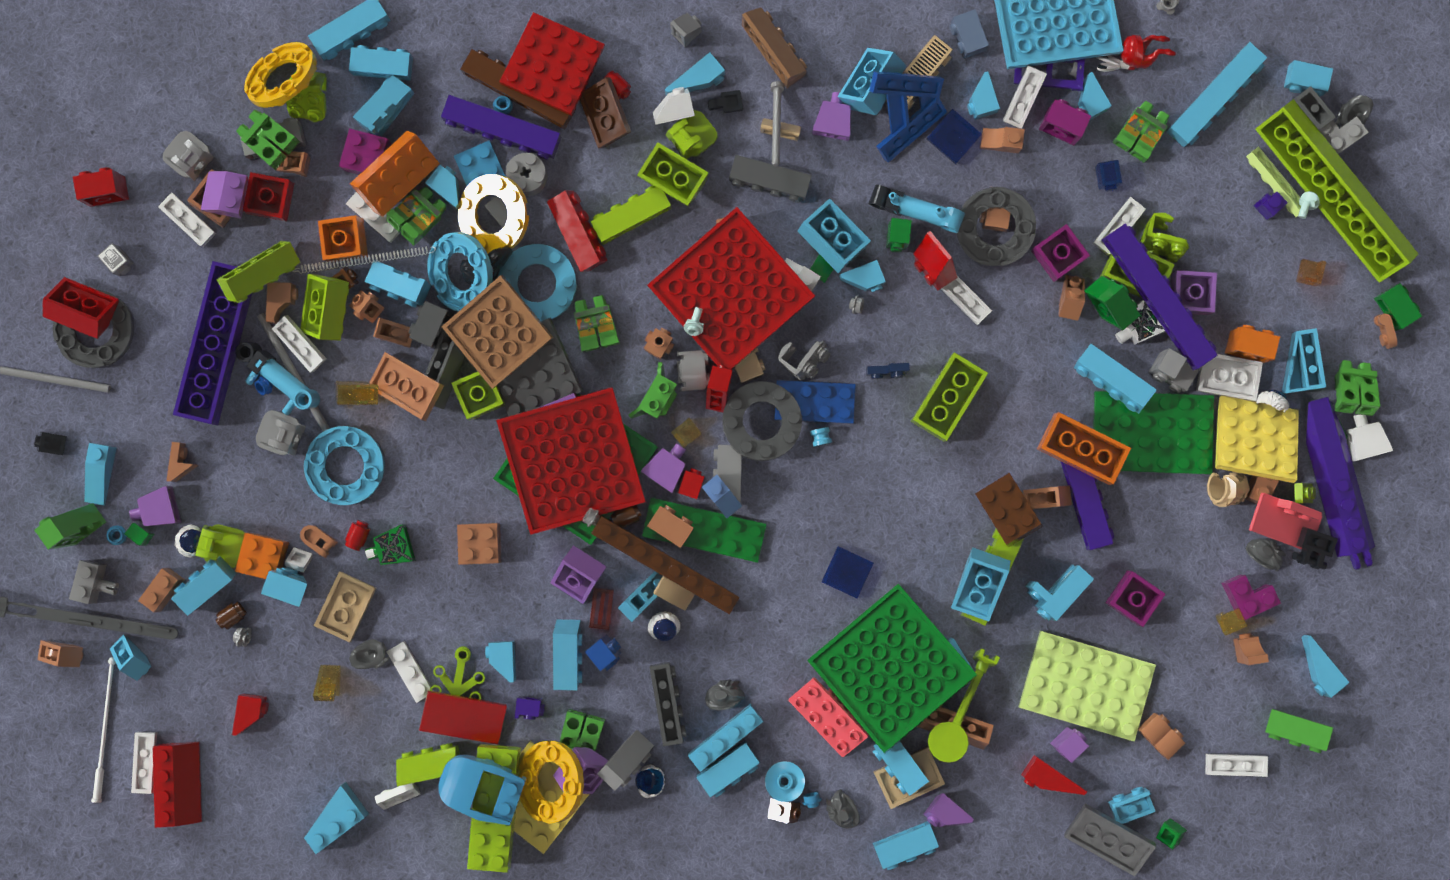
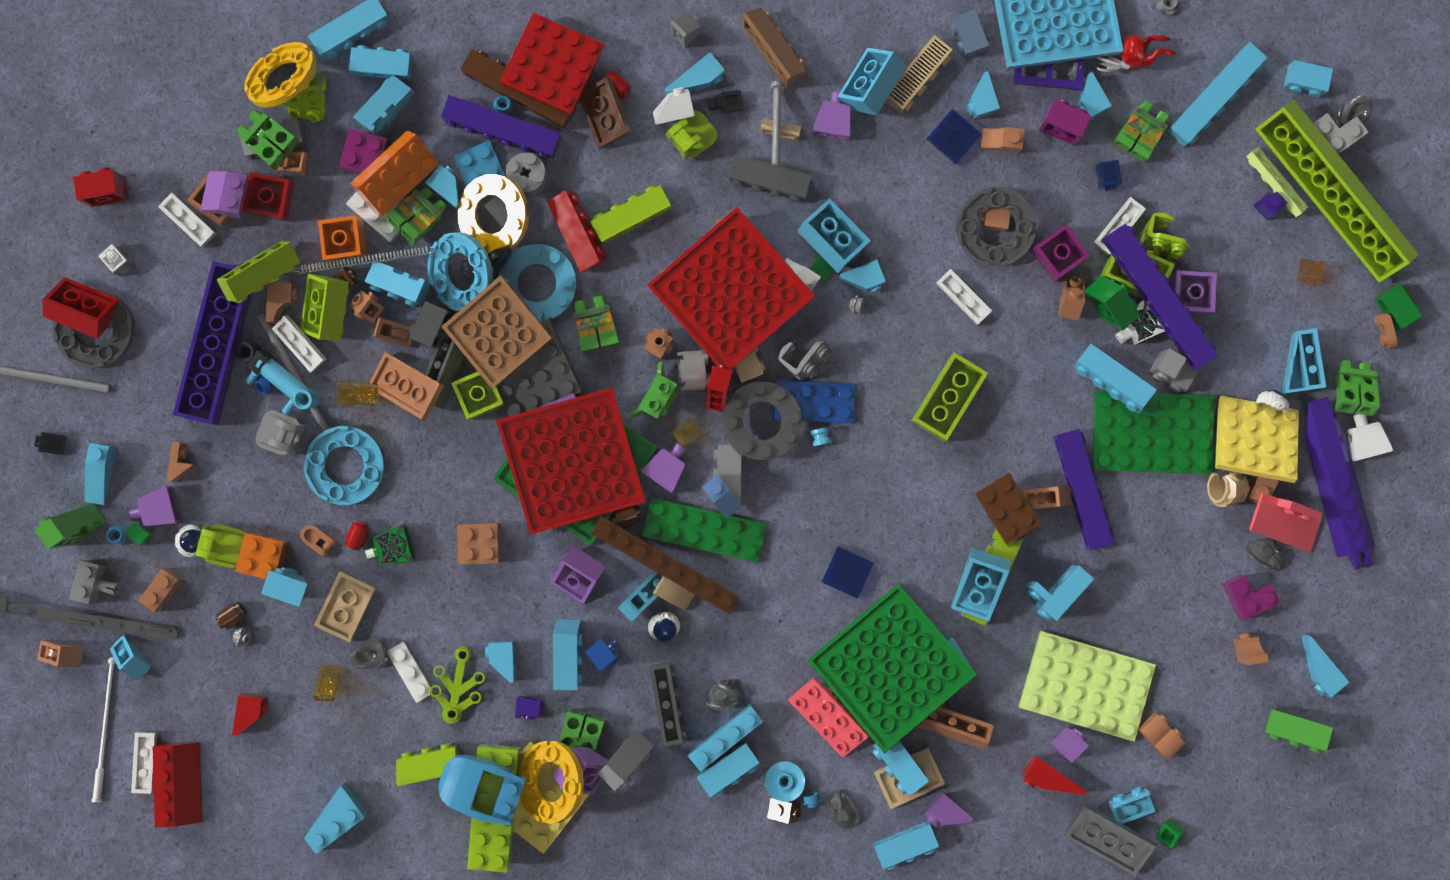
(187, 155): light grey piece -> none
(203, 585): medium azure brick -> none
(298, 560): white plate -> none
(397, 795): white plate -> none
(462, 717): red tile -> none
(591, 517): light grey plate -> none
(609, 609): clear red tile -> none
(650, 781): clear blue hair -> none
(671, 526): nougat brick -> none
(673, 174): lime slope -> none
(691, 483): red brick -> none
(693, 326): light aqua plate -> none
(896, 370): dark blue plate -> none
(898, 234): green brick -> none
(901, 204): medium azure piece -> none
(902, 128): blue plate -> none
(934, 262): red slope -> none
(948, 739): lime piece -> none
(1024, 96): white plate -> none
(1083, 448): orange brick -> none
(1135, 598): magenta brick -> none
(1230, 377): white plate -> none
(1231, 621): clear yellow panel -> none
(1236, 765): white plate -> none
(1252, 344): orange brick -> none
(1304, 492): lime plate -> none
(1308, 201): light aqua plate -> none
(1314, 108): dark grey slope -> none
(1317, 542): black plate -> none

